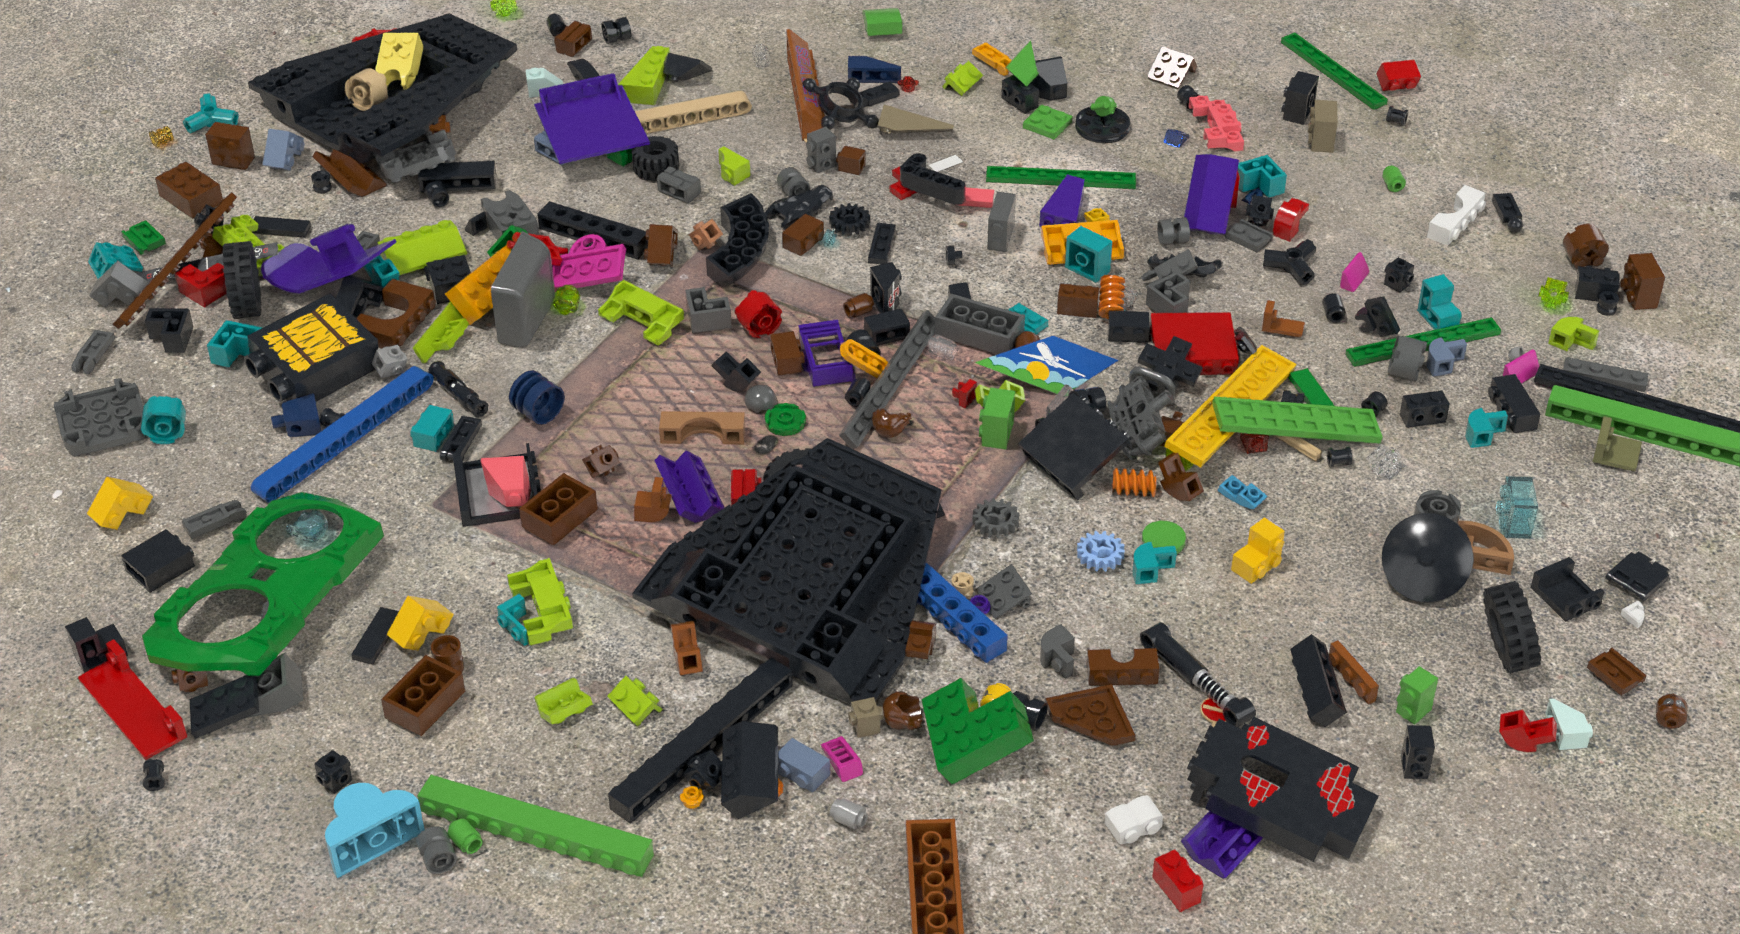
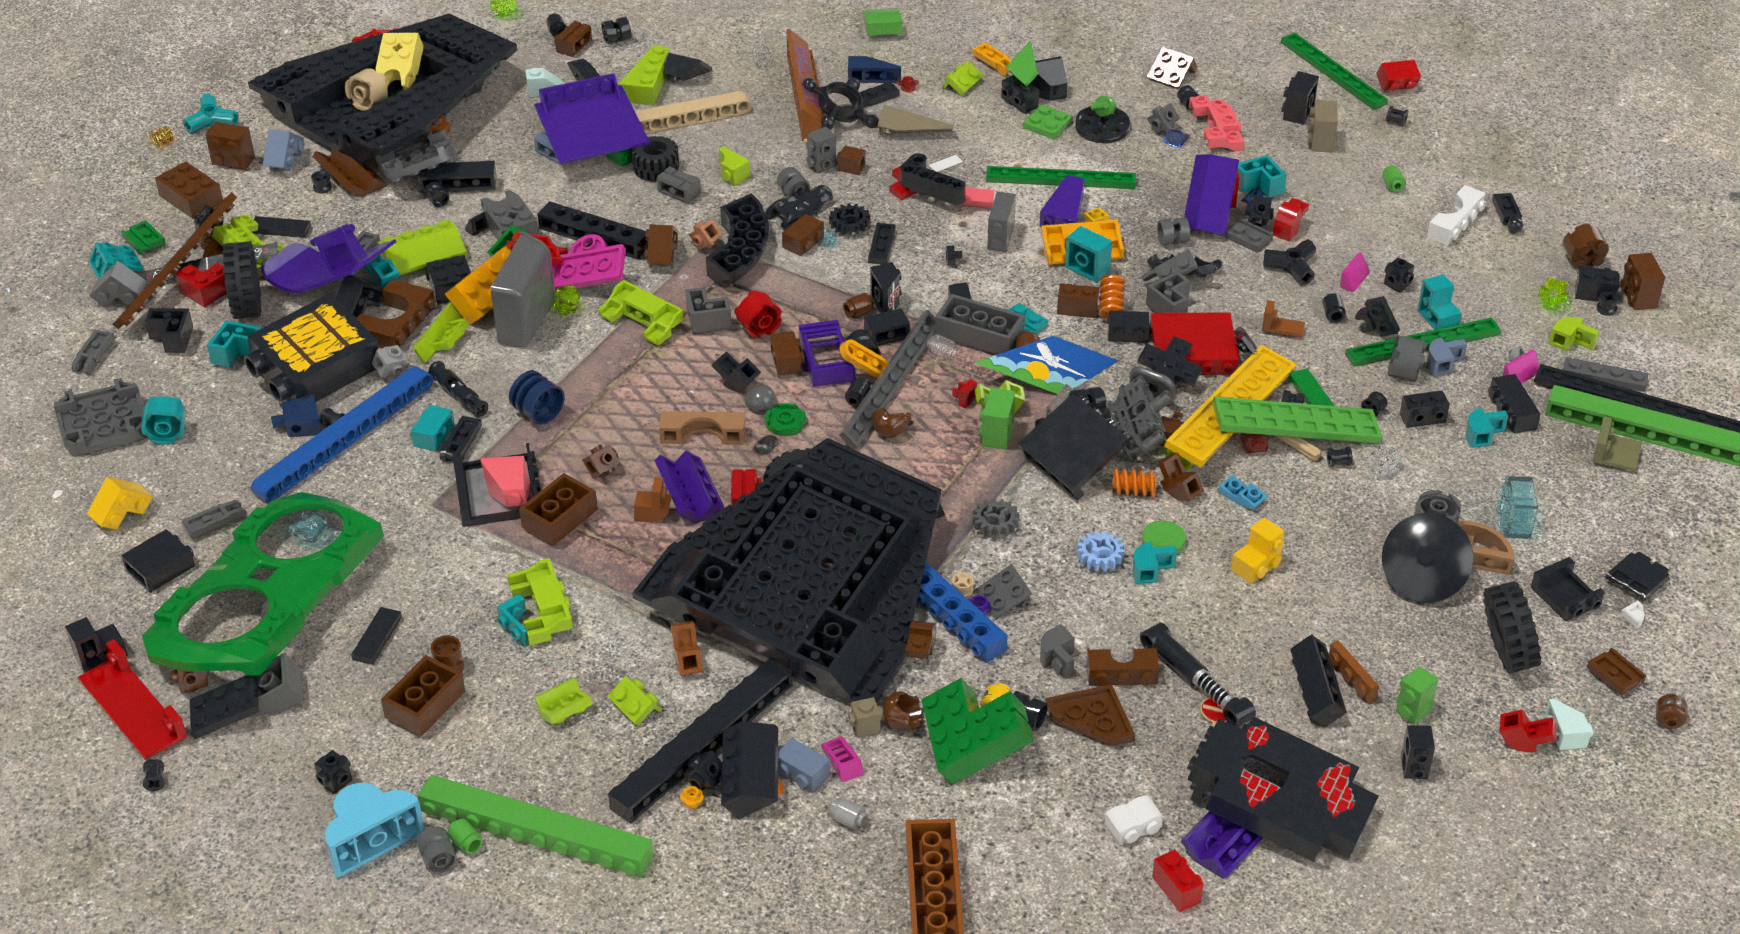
(416, 620): yellow brick -> none
(1163, 118): none -> dark grey brick

